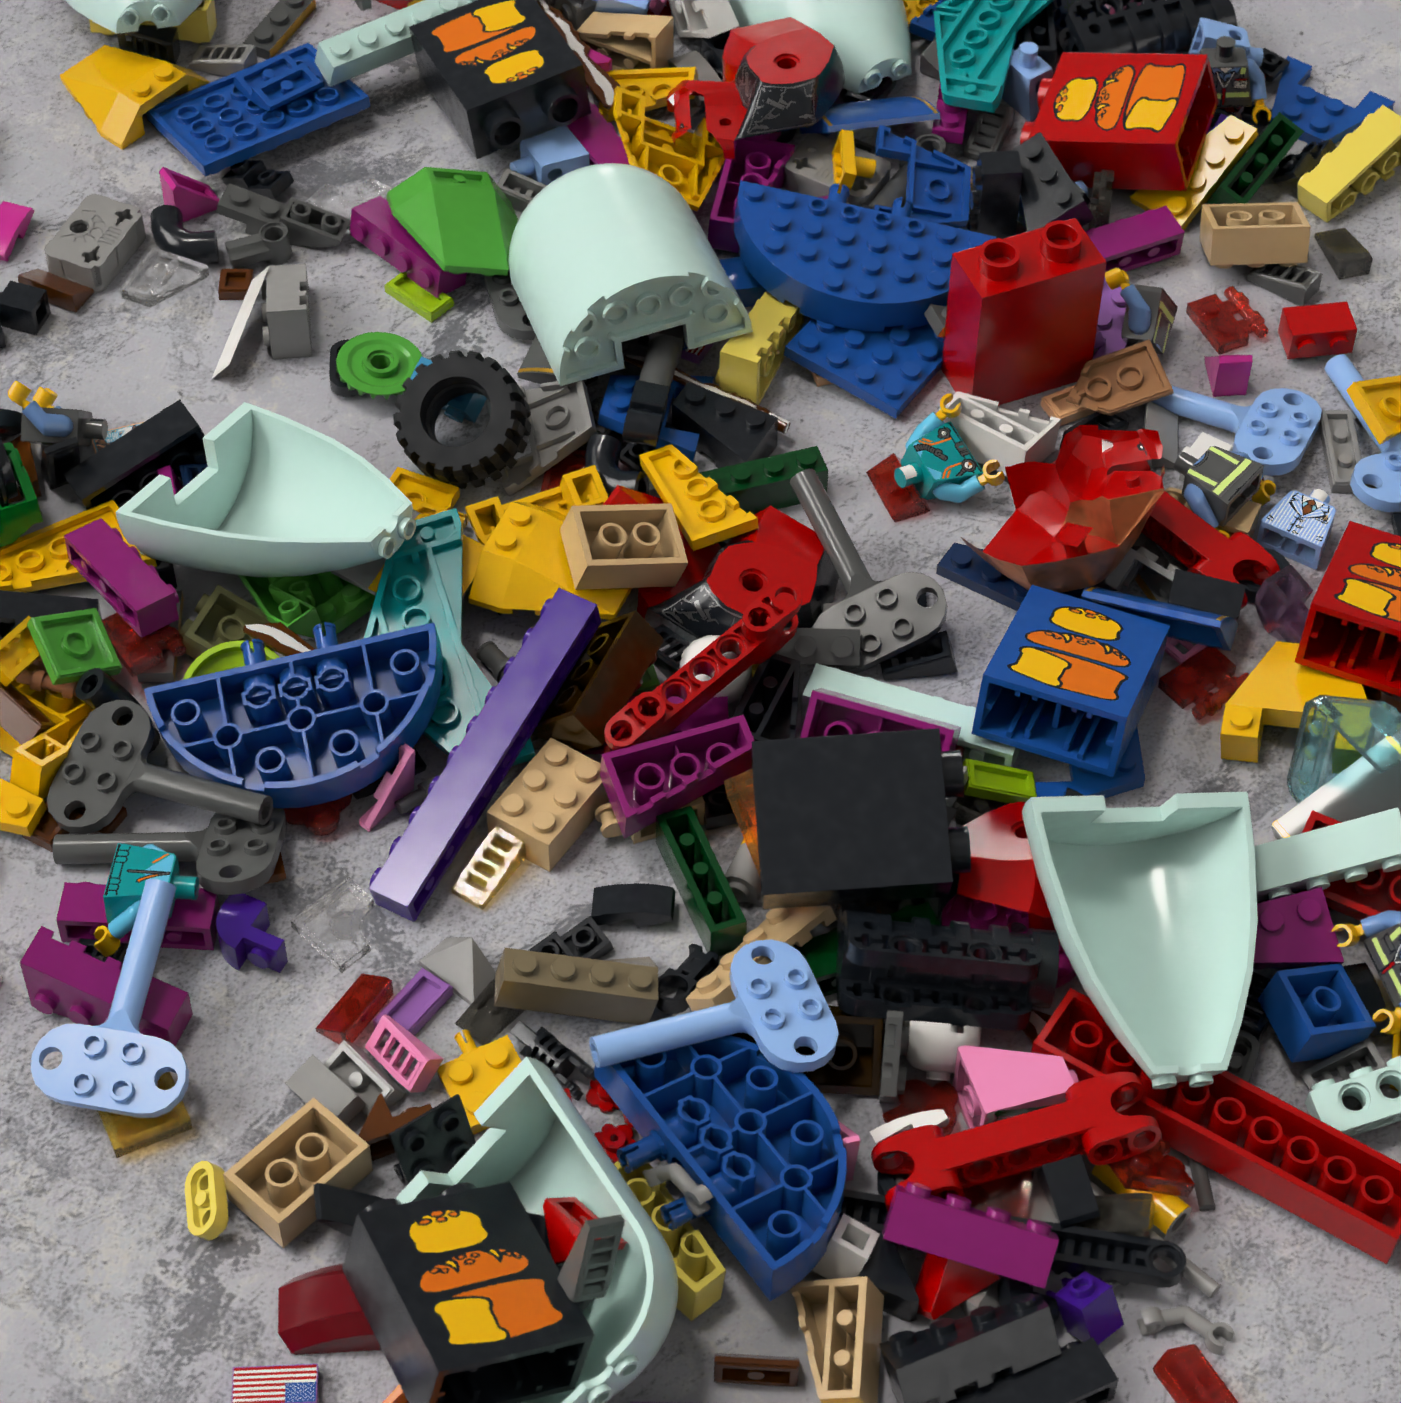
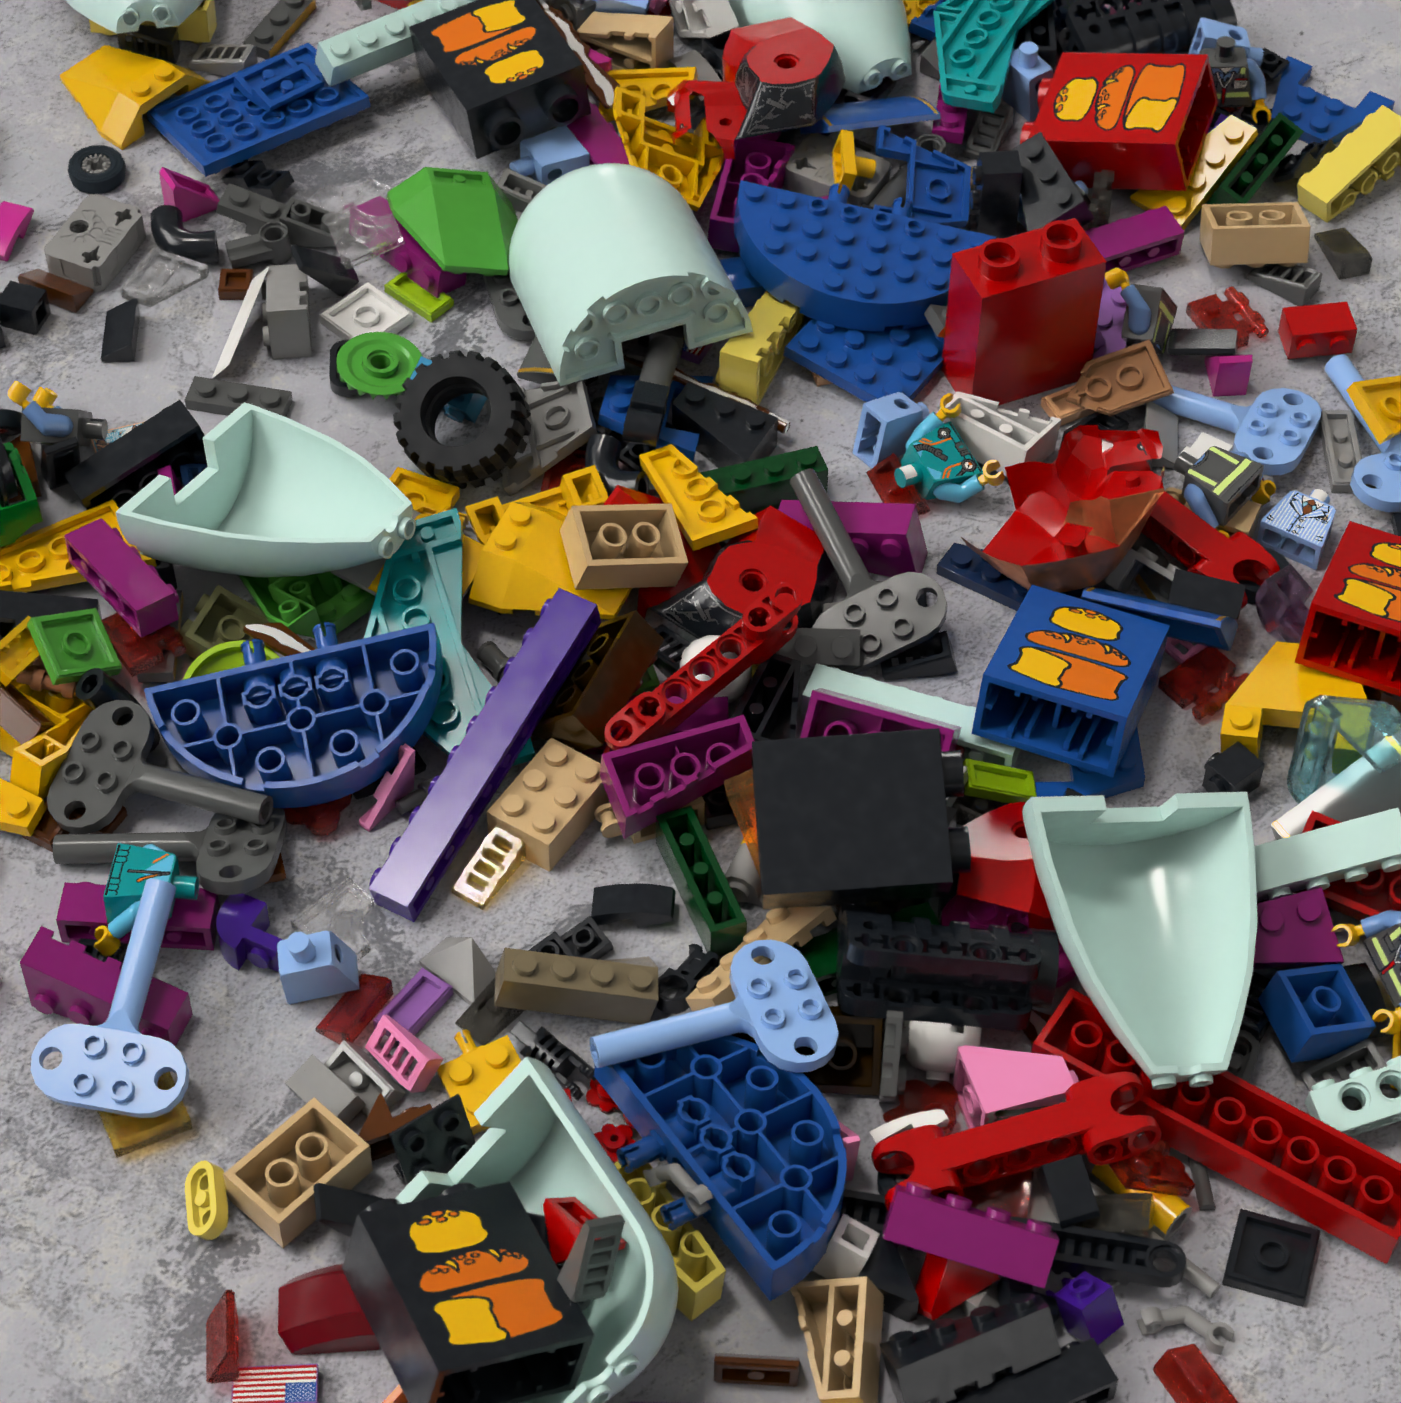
(86, 171): none -> black bush
(121, 332): none -> black slope
(223, 1341): none -> clear red slope
(225, 397): none -> dark grey plate
(316, 966): none -> light blue torso
(325, 269): none -> black slope
(362, 236): none -> clear tile
(365, 312): none -> white tile
(882, 533): none -> magenta wedge
(886, 427): none -> light blue torso
(1203, 342): none -> black slope
(1233, 771): none -> black brick
(1271, 1257): none -> black tile

